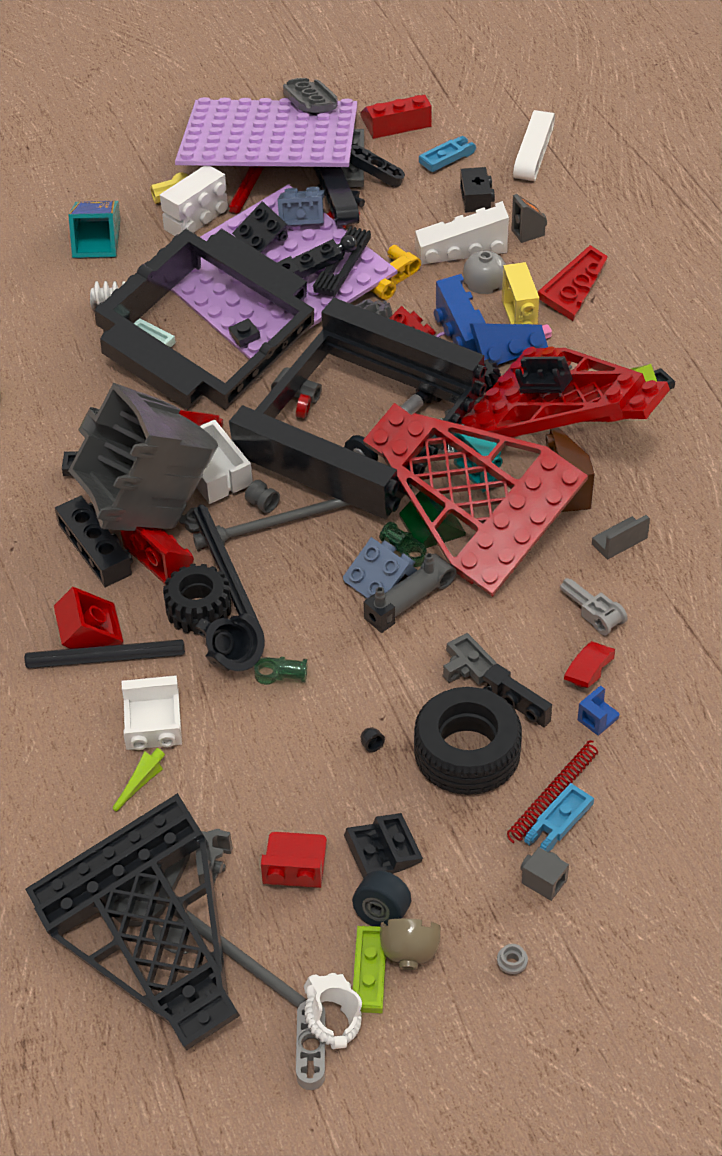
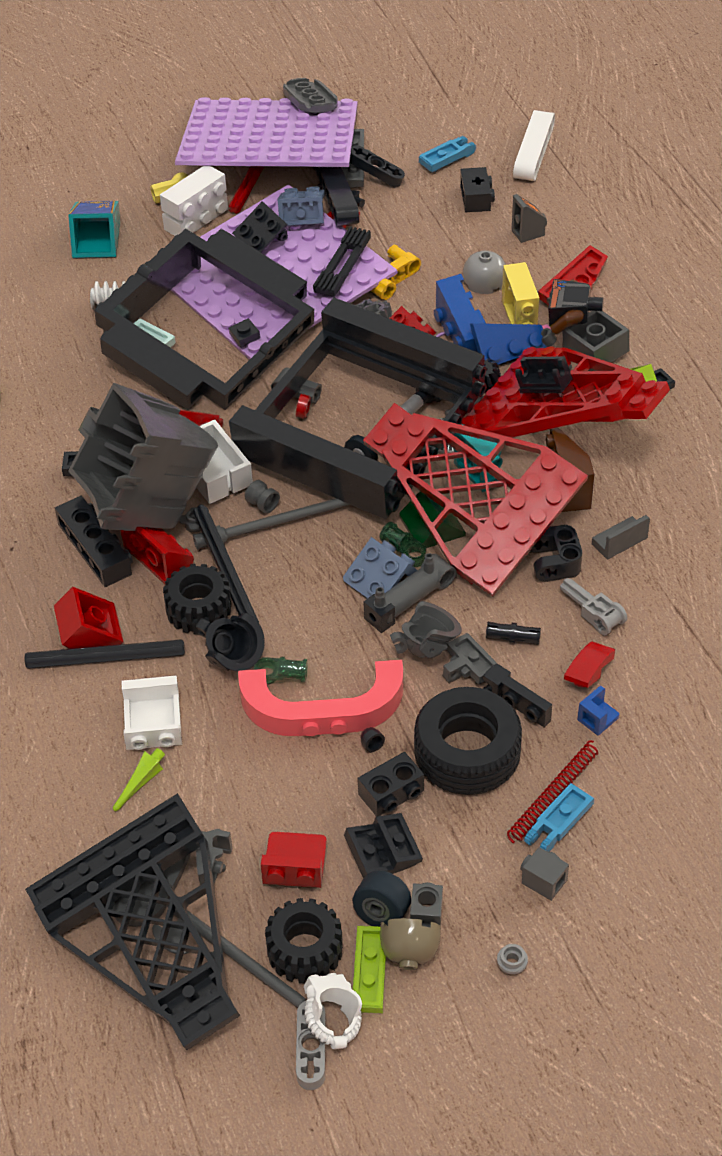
(297, 920): none -> black tyre
(319, 257): black plate -> none
(322, 716): none -> coral arch
(384, 788): none -> black brick
(397, 116): red slope -> none
(427, 631): none -> dark grey helmet
(427, 894): none -> dark grey brick
(464, 236): white wedge -> none
(513, 633): none -> black pin
(566, 554): none -> black piece
(568, 306): none -> torso
(599, 337): none -> dark grey brick

